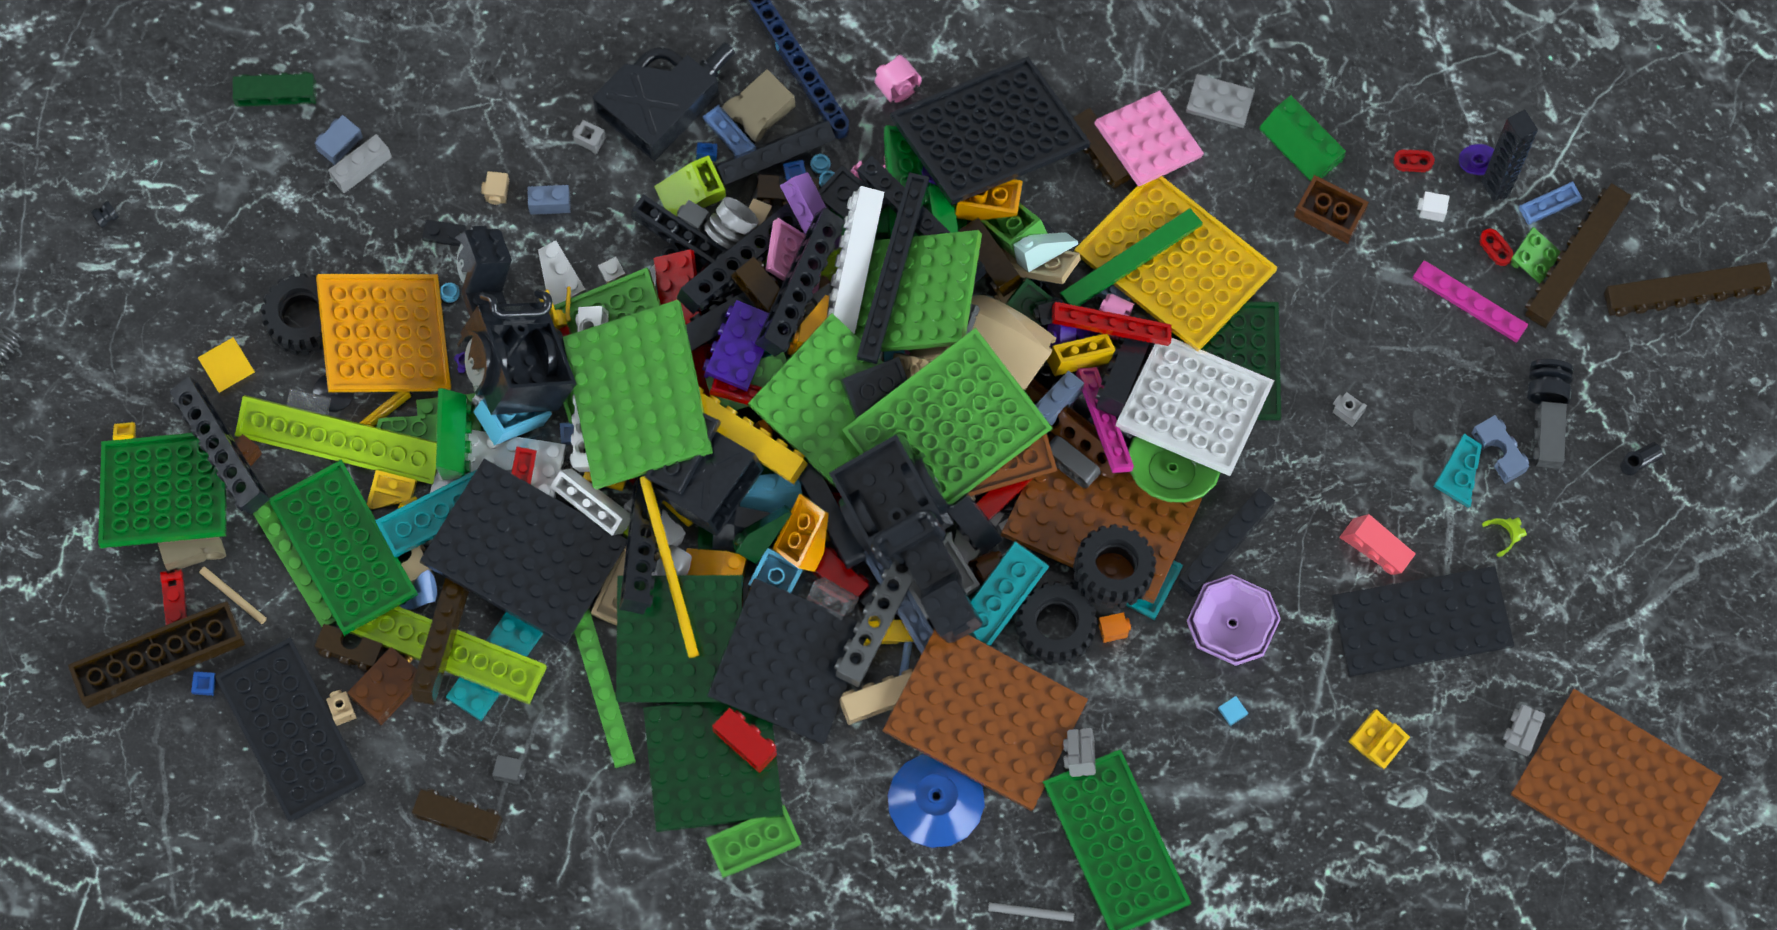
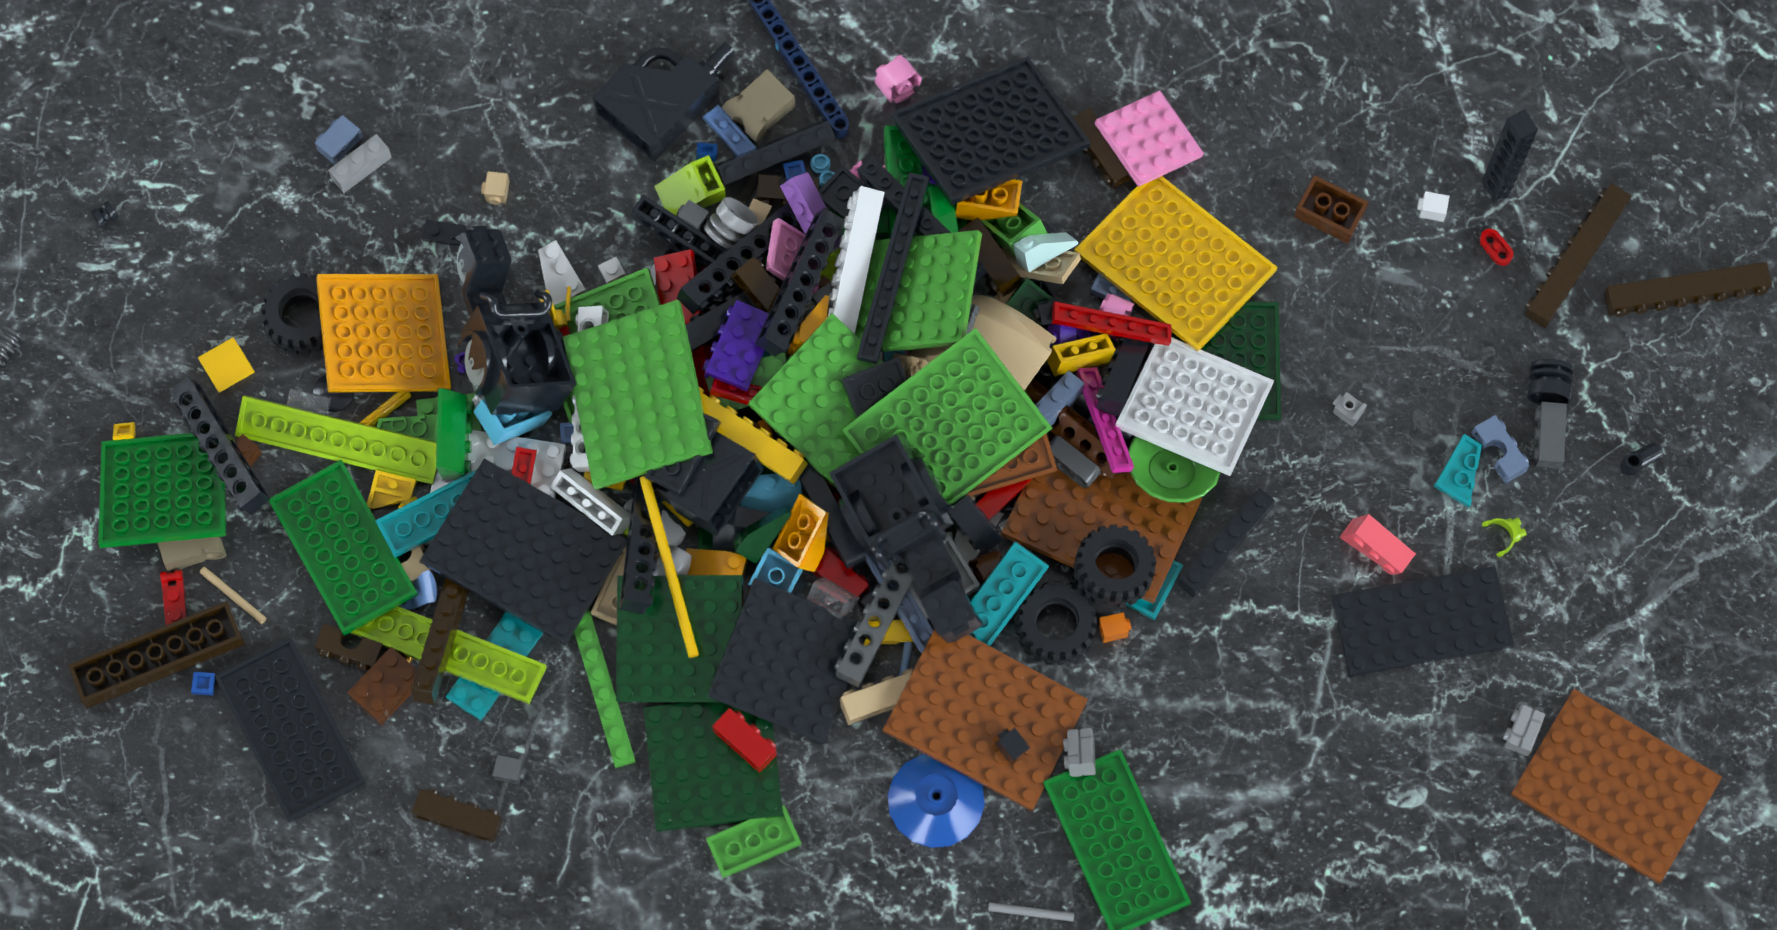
(274, 89): dark green brick -> none
(290, 558): bright green plate -> none
(344, 713): tan brick -> none
(449, 292): medium azure plate -> none
(549, 199): sand blue brick -> none
(587, 129): light grey brick -> none
(1011, 744): none -> black brick
(1131, 258): green tile -> none
(1220, 101): light grey plate -> none
(1233, 710): medium azure tile -> none
(1238, 601): lavender rock -> none
(1302, 139): green slope -> none
(1379, 739): yellow slope -> none
(1413, 160): red plate -> none
(1470, 301): dark pink plate -> none
(1475, 158): dark purple dish -> none
(1535, 255): bright green hinge -> none
(1550, 203): medium blue tile -> none

